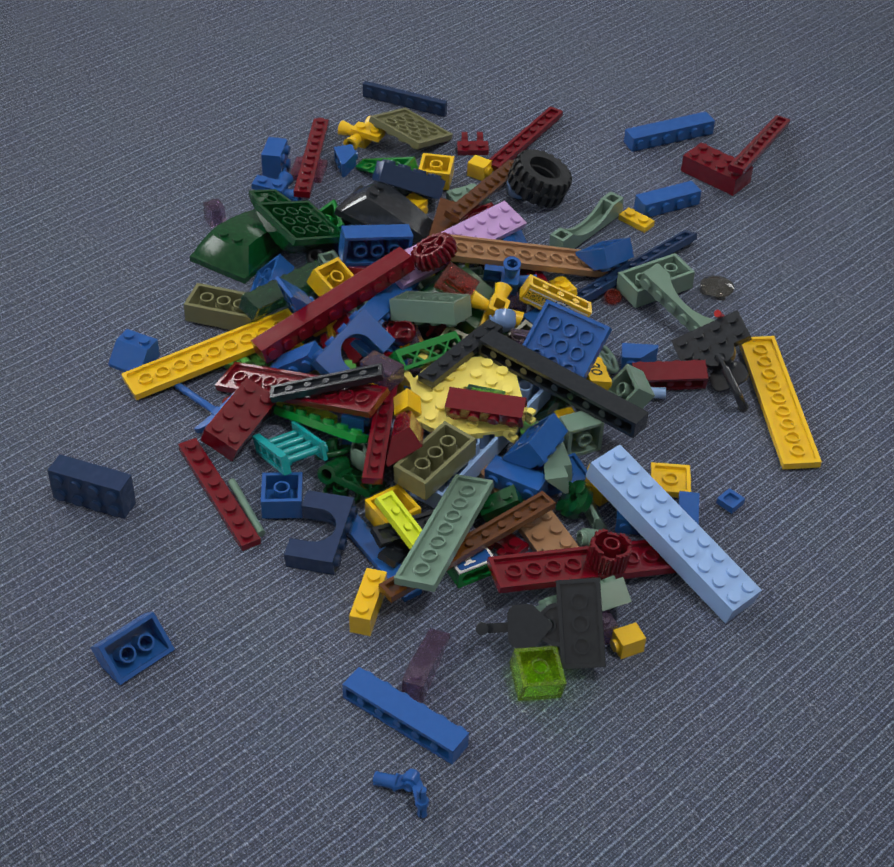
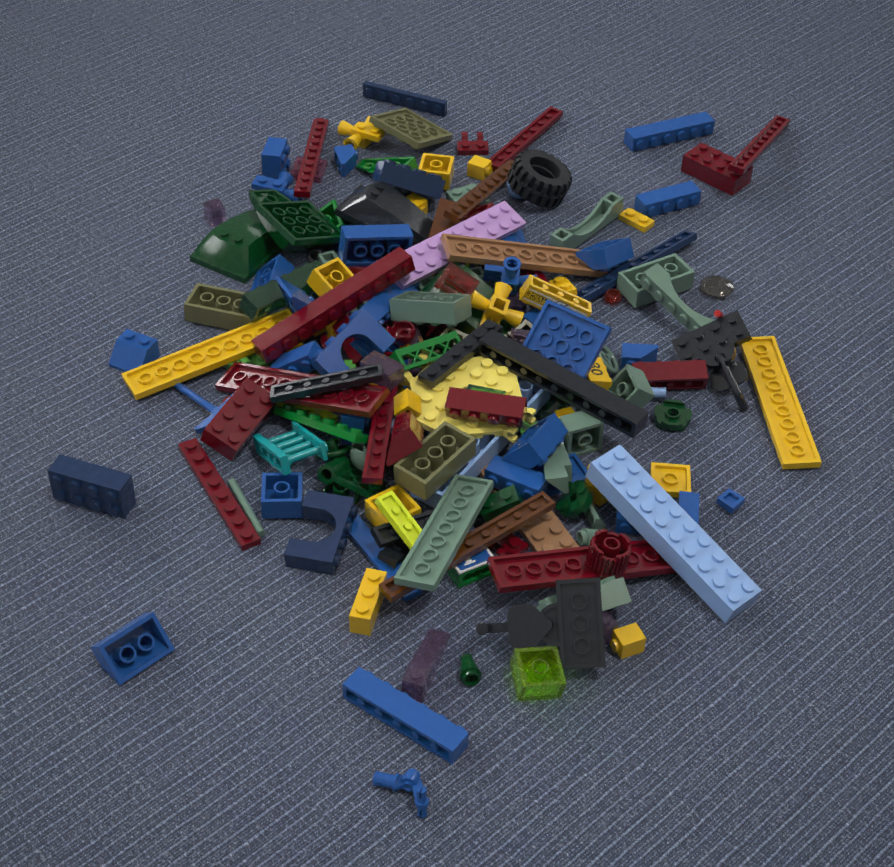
(434, 251): dark red gear -> none
(469, 671): none -> dark green cone
(505, 318): medium blue hair -> none
(663, 417): none -> dark green plate

